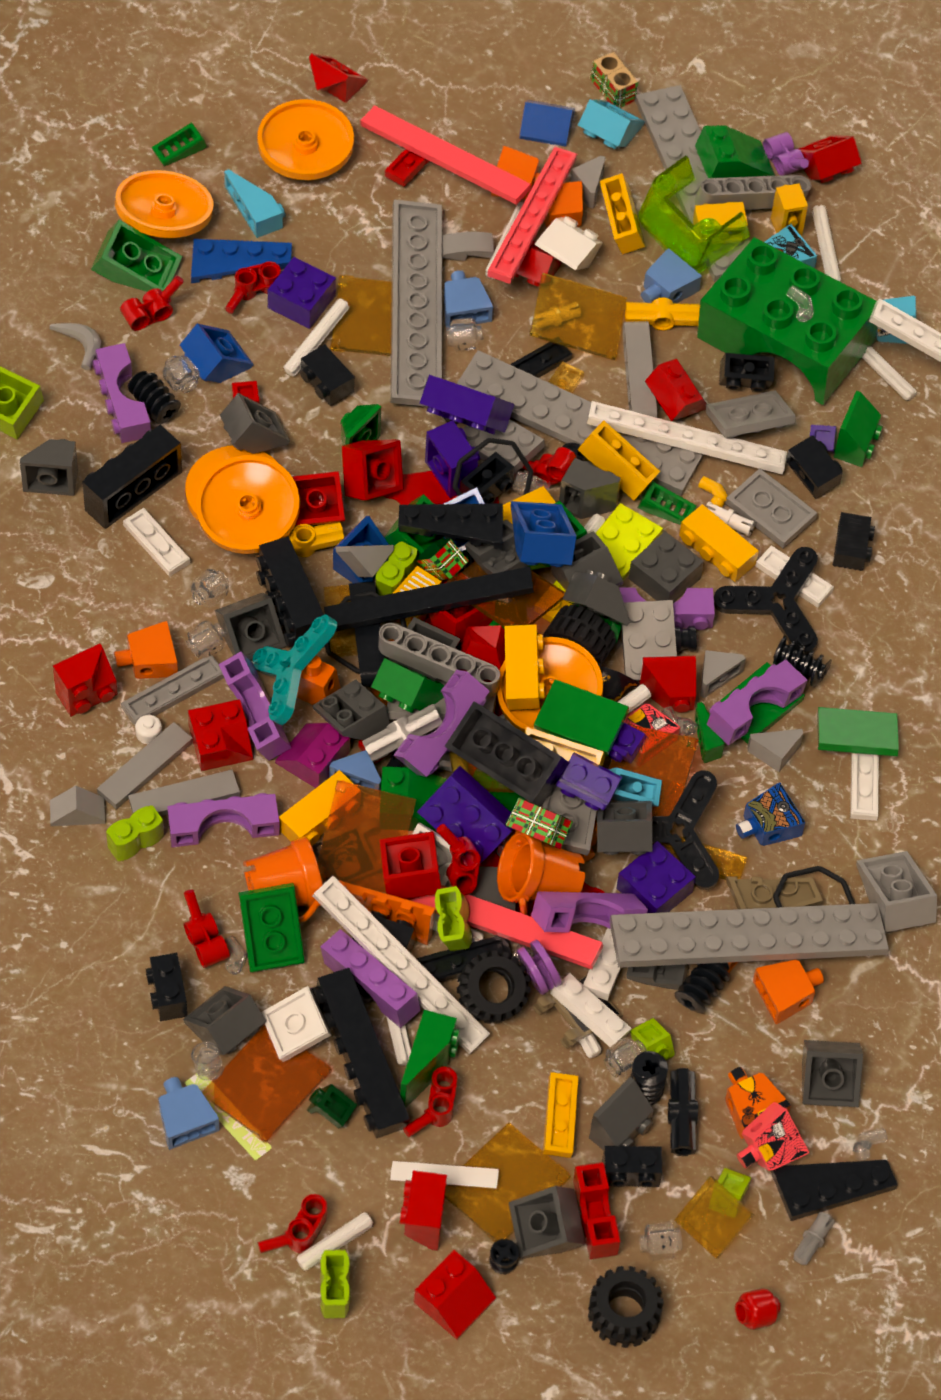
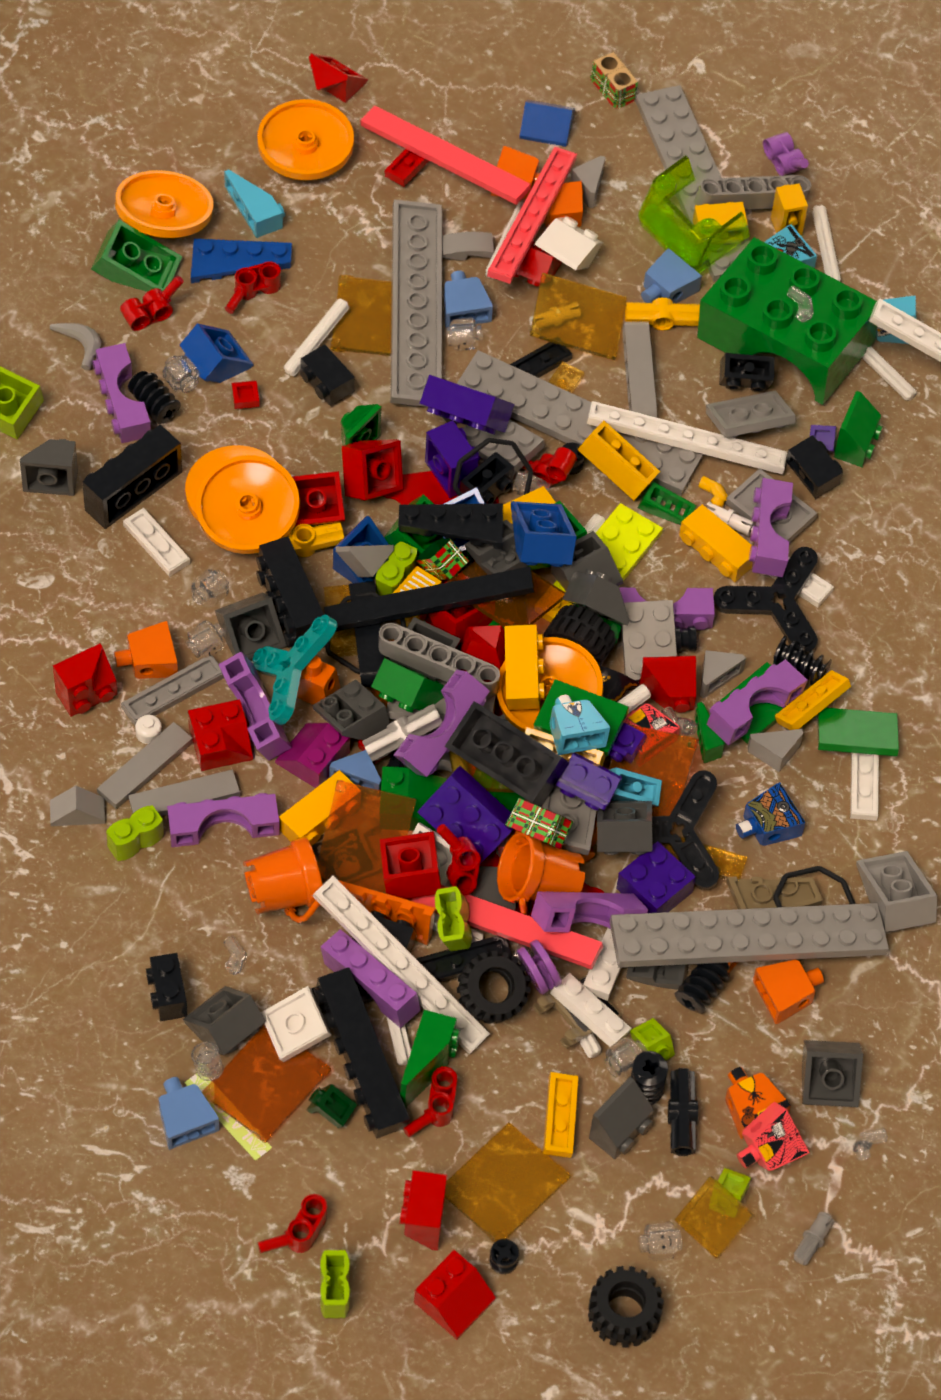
(188, 149): green slope -> none
(203, 934): red beam -> none
(253, 426): dark grey slope -> none
(271, 927): green tile -> none
(301, 292): dark purple brick -> none
(335, 1240): white axle -> none
(455, 1174): white sticker -> none
(547, 1222): dark grey slope -> none
(577, 726): none -> medium azure torso
(589, 490): dark grey slope -> none
(593, 1202): red arch -> none
(609, 123): medium azure slope -> none
(622, 213): yellow brick -> none
(633, 1166): black brick -> none
(666, 569): dark grey brick -> none
(675, 390): red slope -> none
(731, 153): green slope -> none
(757, 1309): red head -> none
(770, 549): none -> medium lavender arch
(813, 700): none -> yellow plate
(825, 1186): black wing -> none
(830, 156): red slope -> none
(852, 541): black brick -> none

